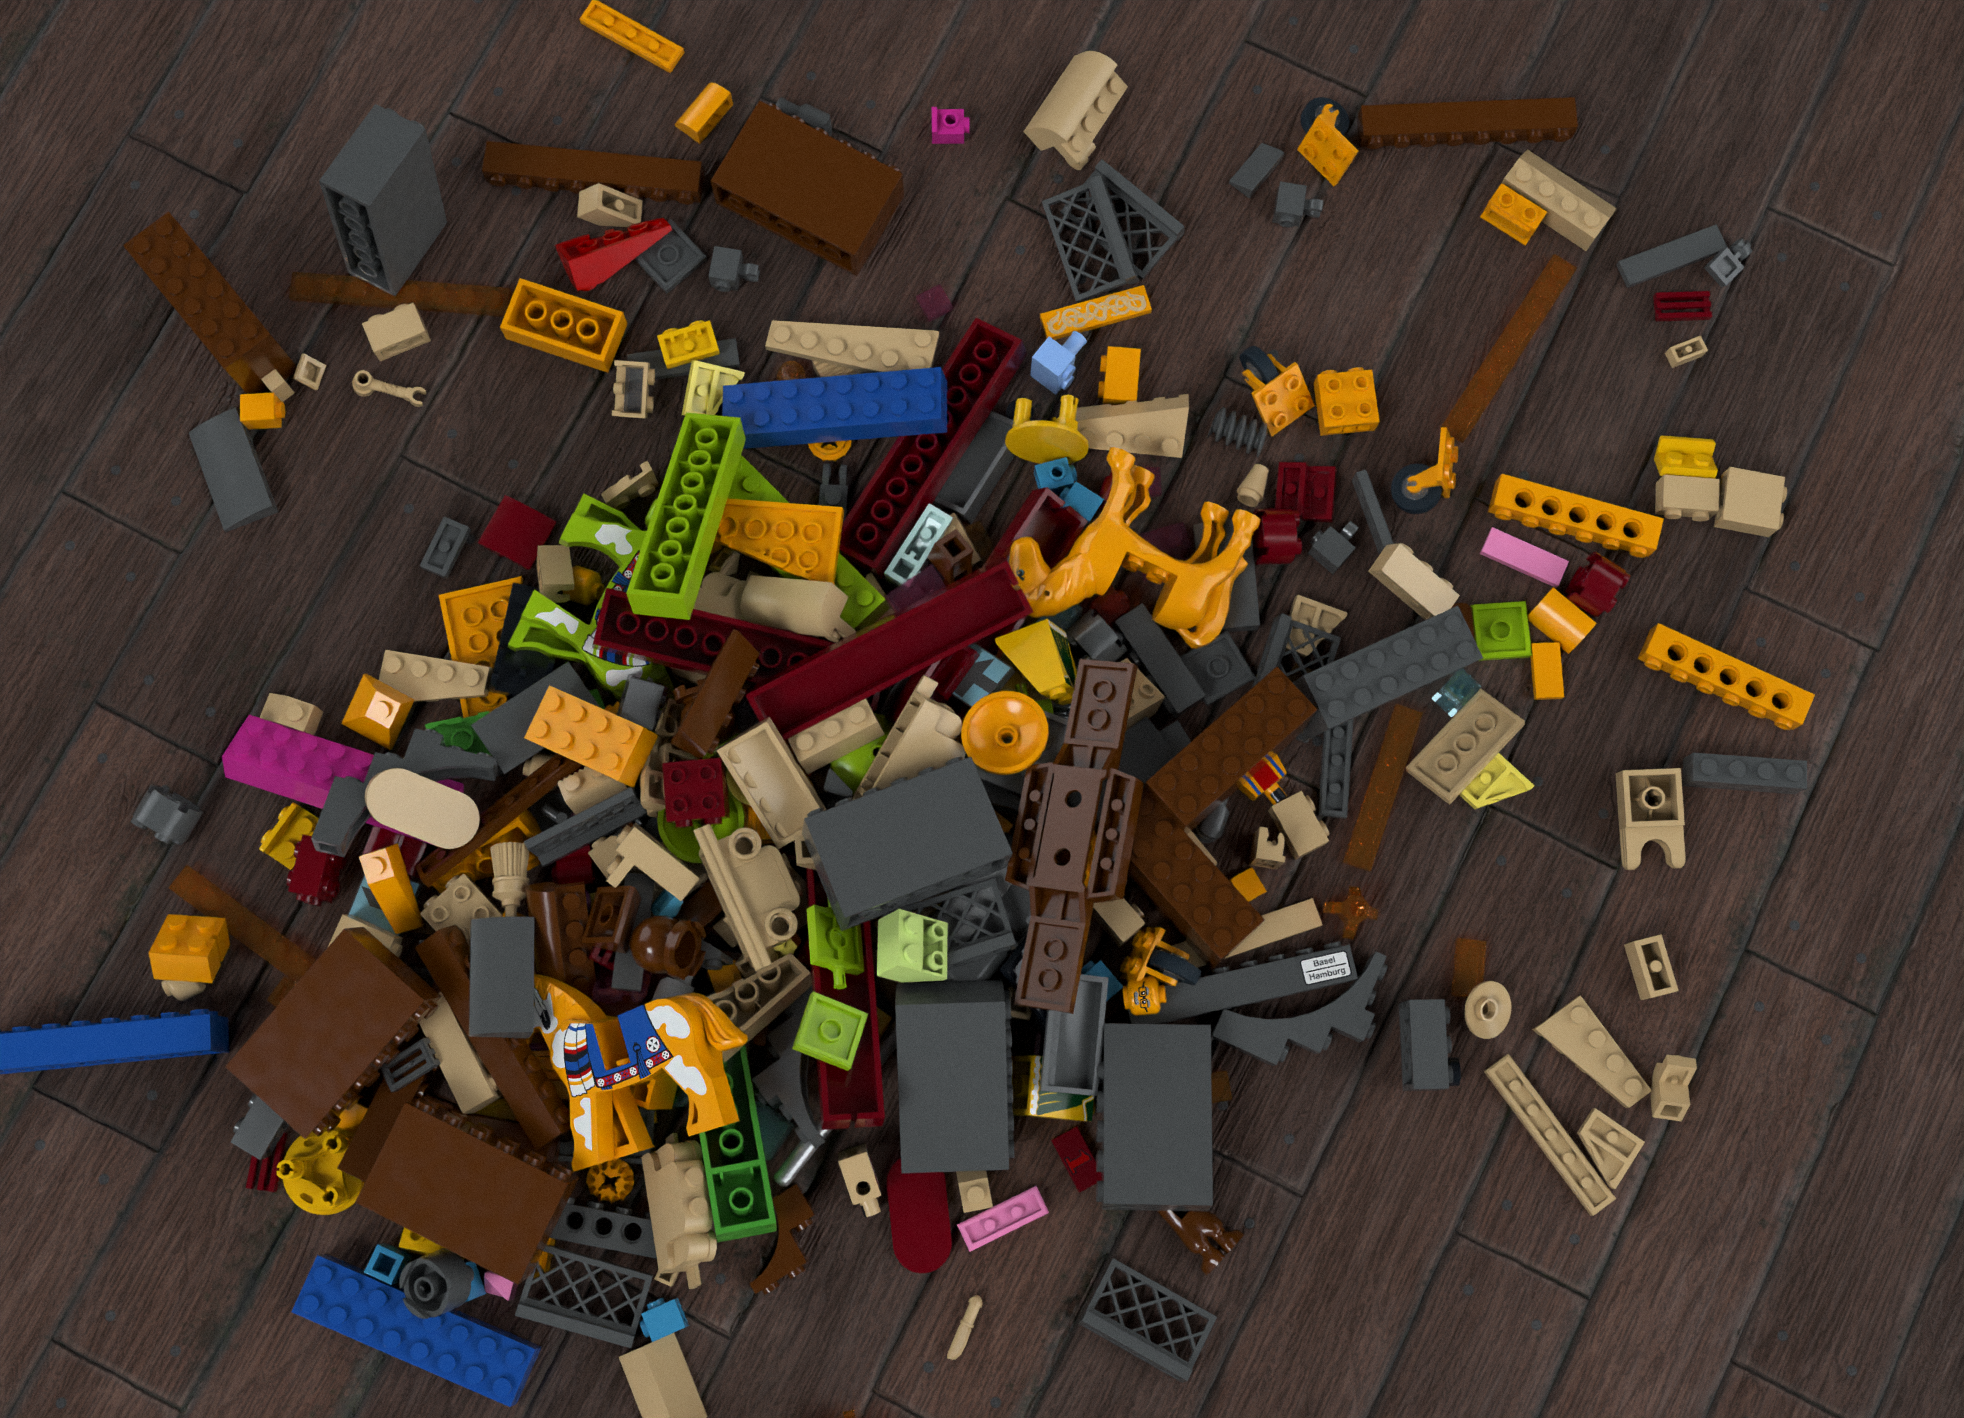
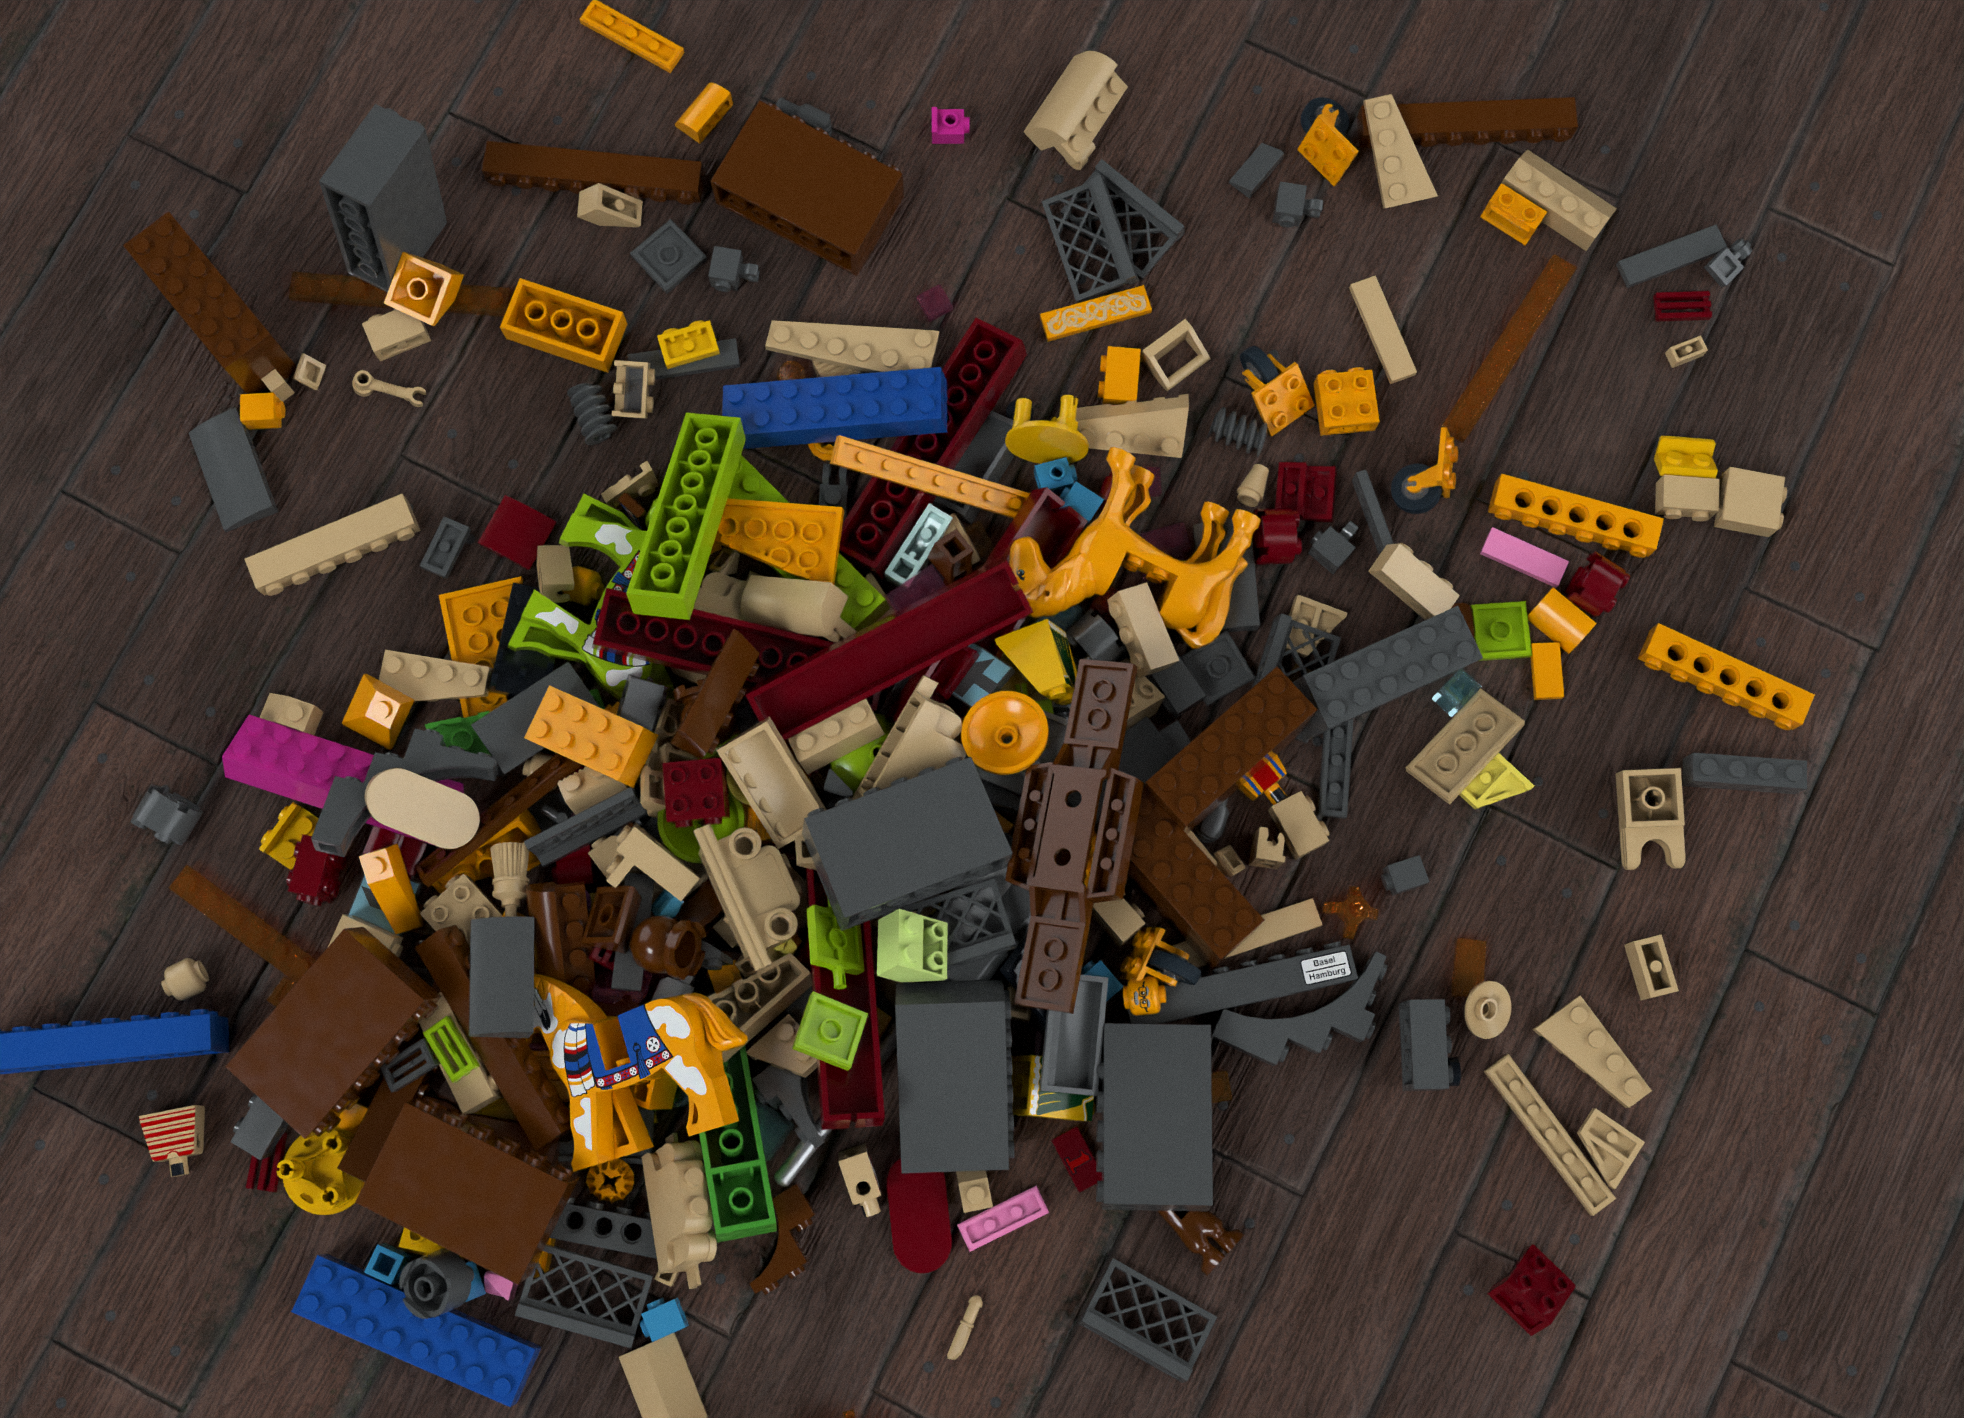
(175, 1136): none -> tan torso
(189, 948): light orange piece -> none
(332, 545): none -> tan brick
(423, 288): none -> light orange slope
(461, 1043): none -> lime tile
(591, 413): none -> dark grey piece
(597, 259): red wedge -> none
(633, 510): none -> reddish brown tile
(706, 385): light yellow wing -> none
(777, 1049): none -> tan wing
(927, 477): none -> light orange tile
(1054, 363): light blue brick -> none
(1142, 629): none -> tan brick
(1166, 343): none -> tan tile
(1228, 861): none -> tan slope
(1248, 884): light orange slope -> none
(1382, 329): none -> tan tile
(1382, 787): clear orange tile -> none
(1396, 159): none -> tan wing
(1404, 875): none -> dark grey brick
(1533, 1291): none -> dark red bracket
(1670, 1087): tan brick -> none

